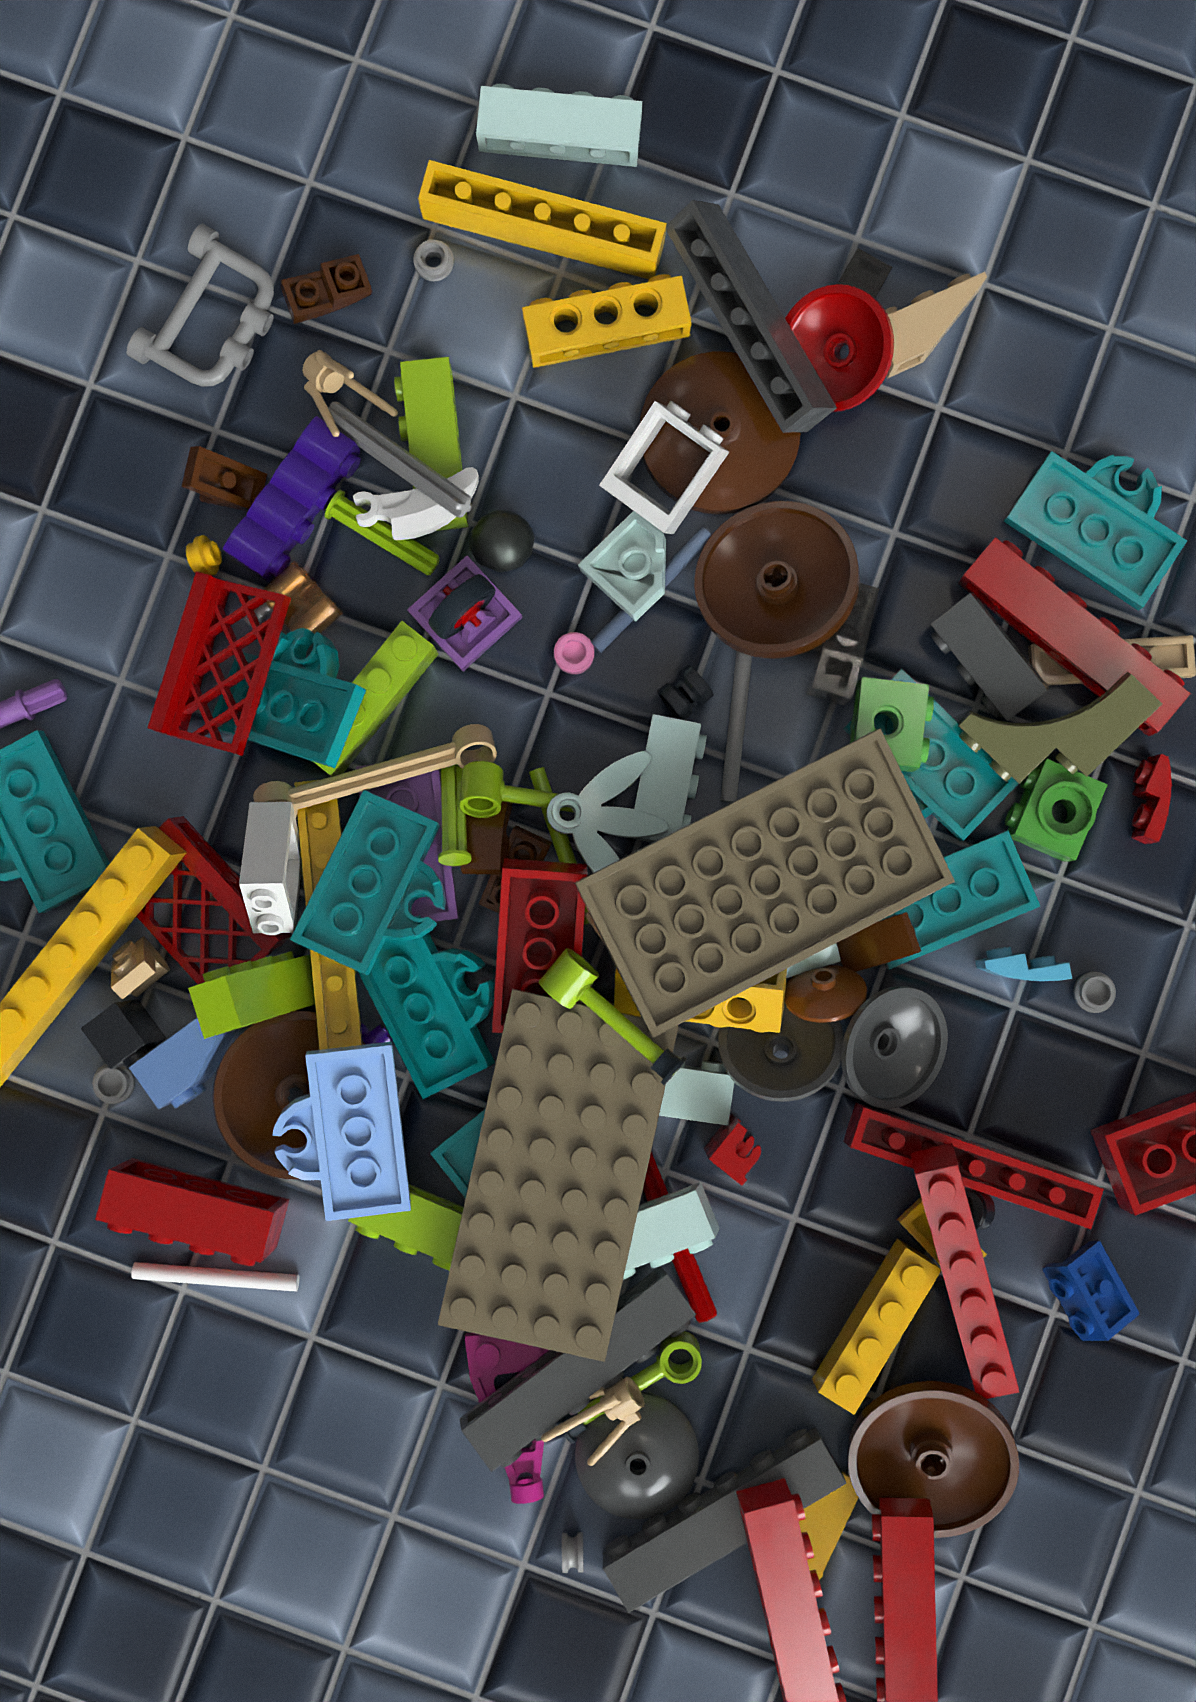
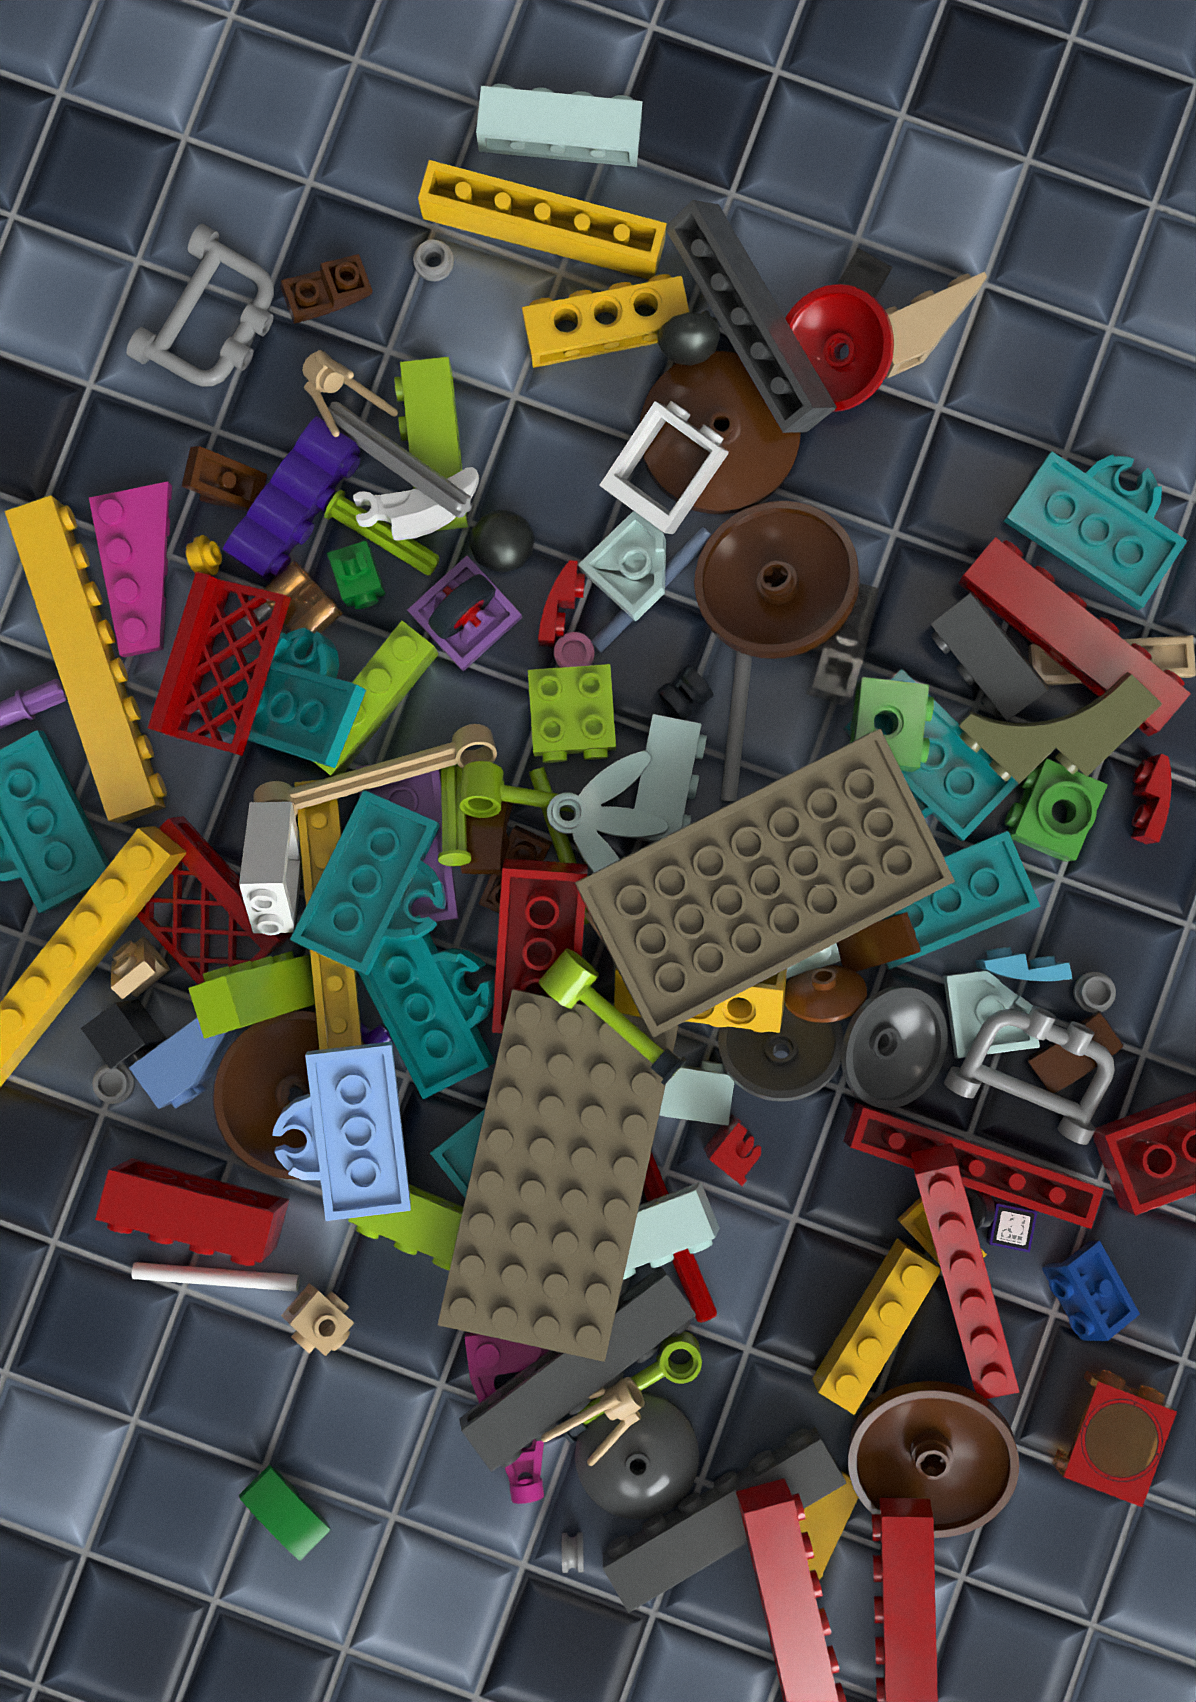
(86, 659): none -> yellow brick
(132, 549): none -> dark pink wing
(284, 1512): none -> green slope
(318, 1320): none -> tan brick
(357, 575): none -> green brick
(563, 594): none -> red slope
(572, 712): none -> lime brick
(689, 337): none -> pearl dark grey hair
(972, 1000): none -> light aqua plate
(1012, 1227): none -> tile
(1038, 1024): none -> light grey bar
(1060, 1067): none -> reddish brown slope
(1118, 1438): none -> panel

